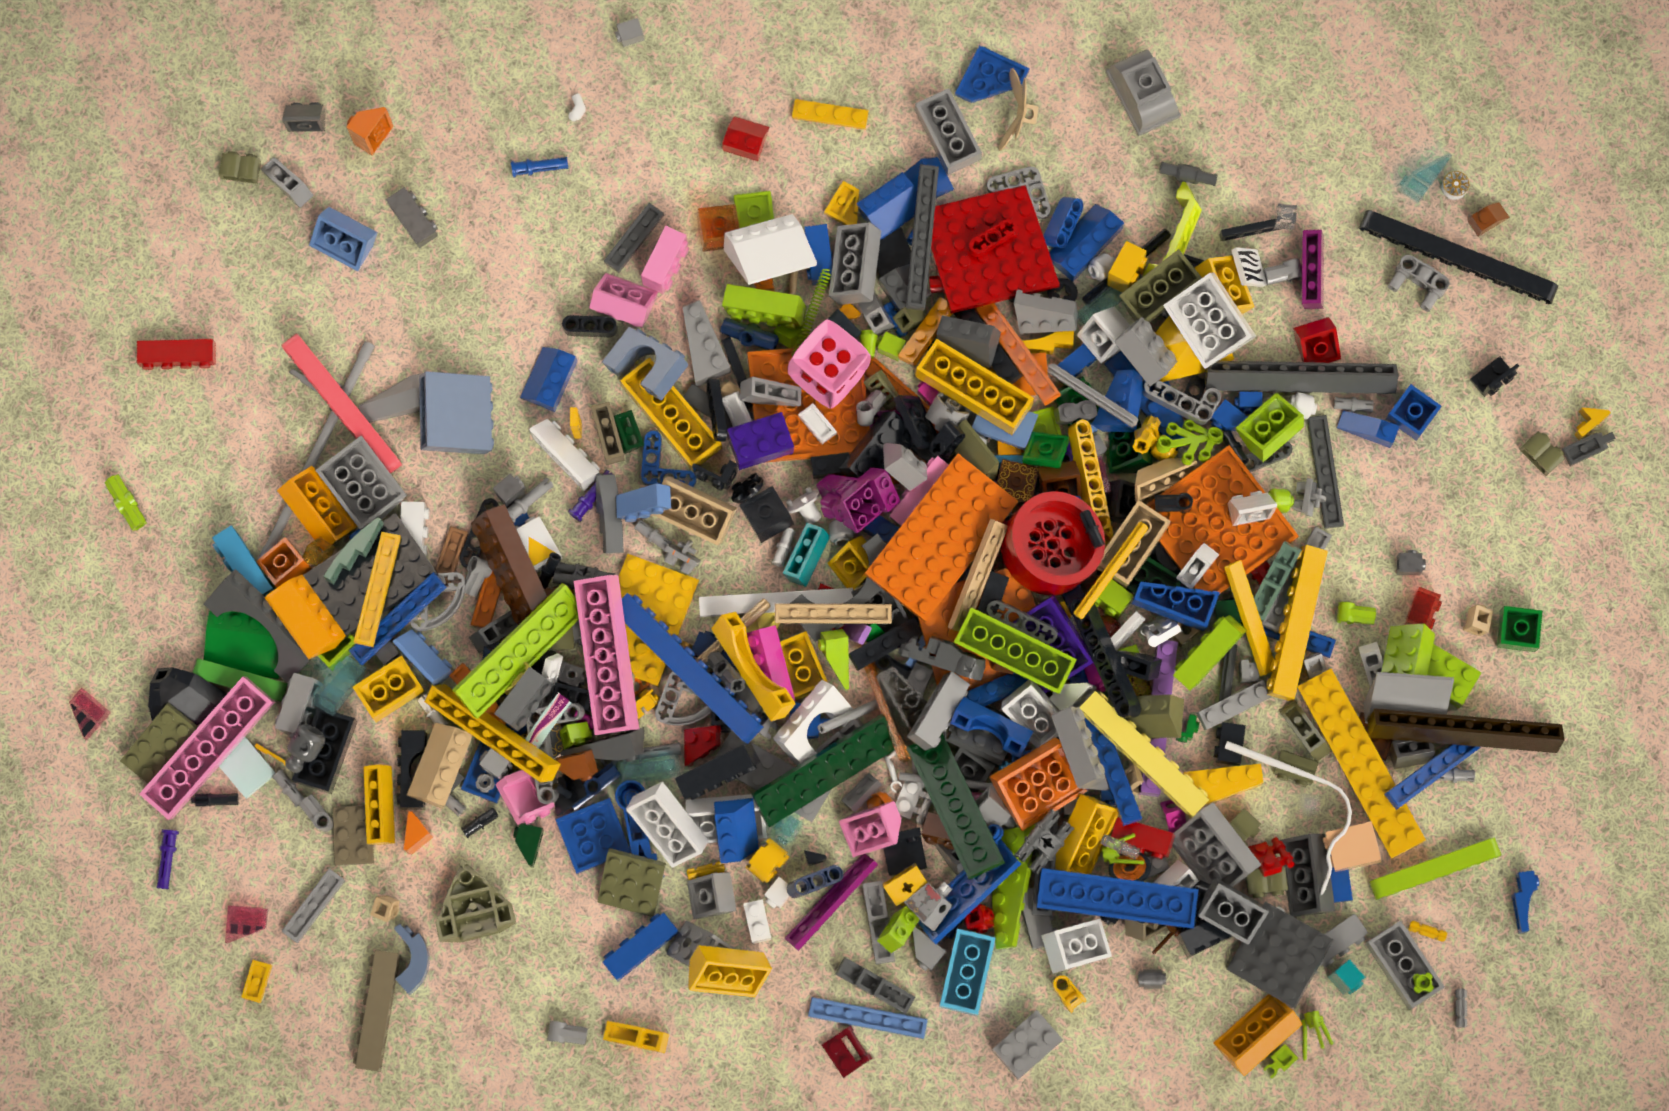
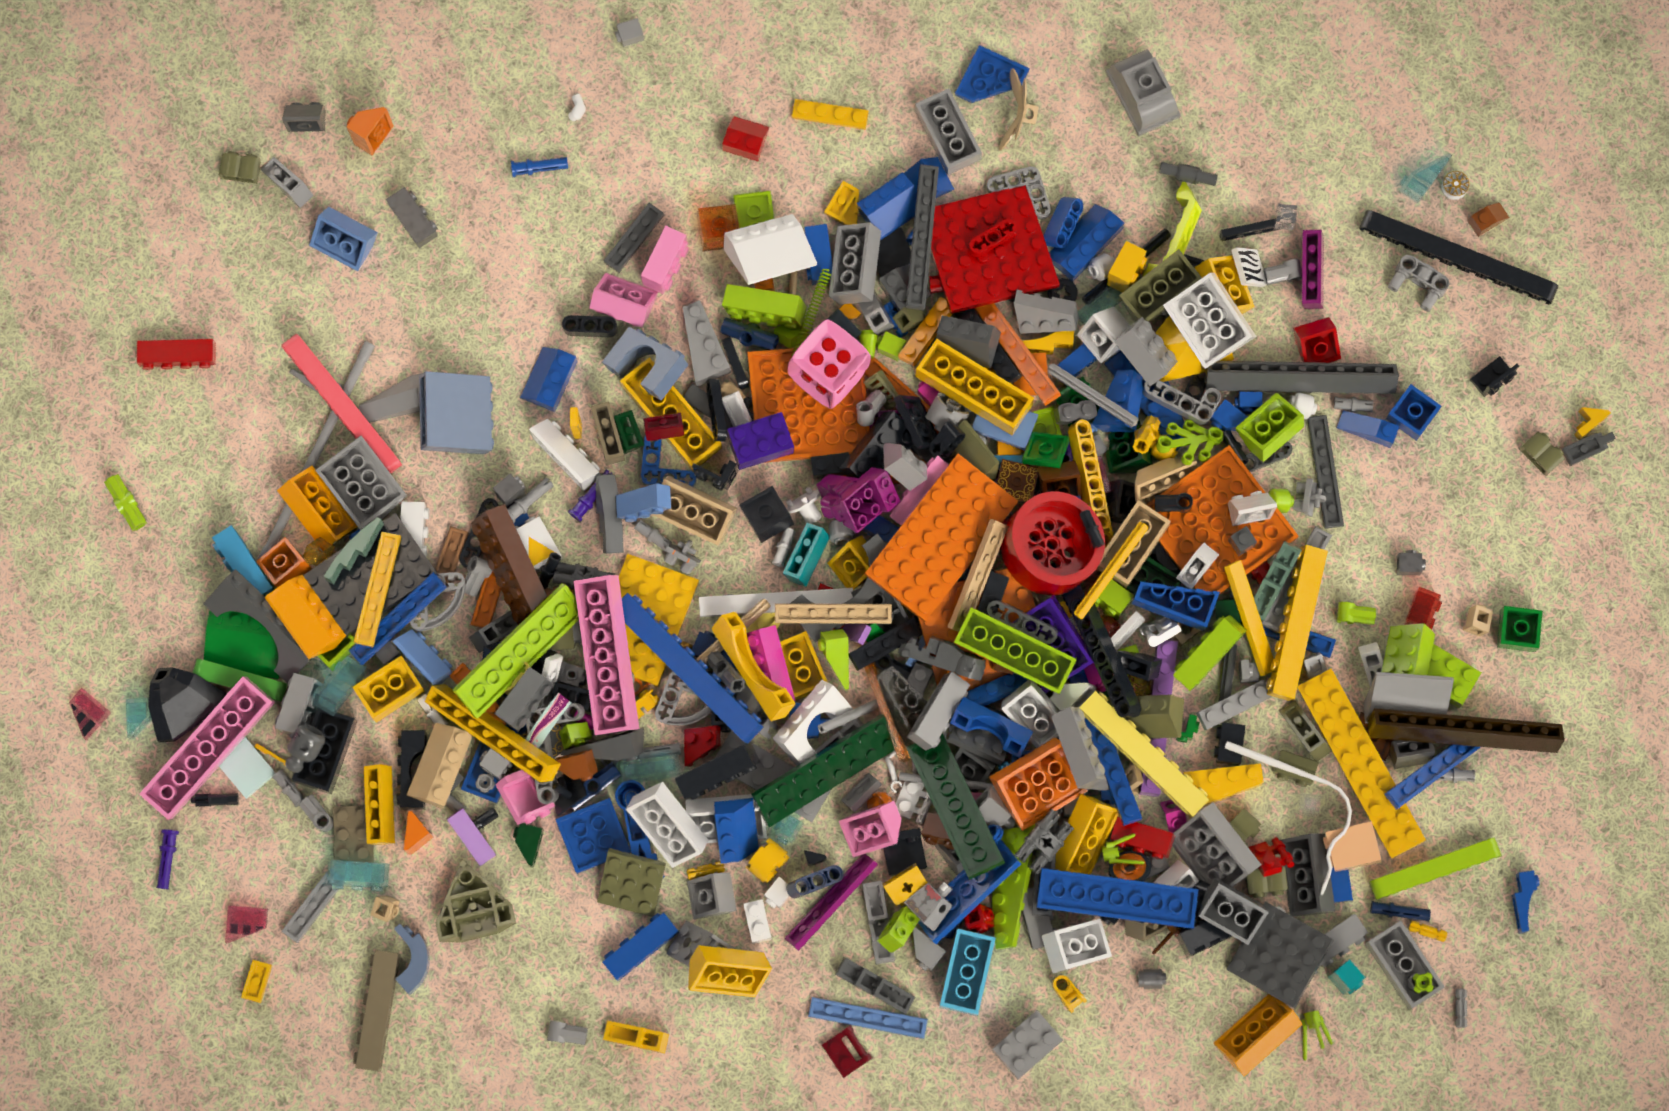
(137, 716): none -> clear light blue slope
(158, 743): olive plate -> none
(357, 875): none -> clear light blue brick
(471, 836): none -> tile
(663, 427): none -> dark red slope
(747, 489): black dish -> none
(769, 392): light grey slope -> none
(817, 423): white tile -> none
(1120, 846): clear axle -> none
(1242, 541): none -> dark grey brick
(1282, 1059): lime plate -> none
(1400, 911): none -> dark blue pin

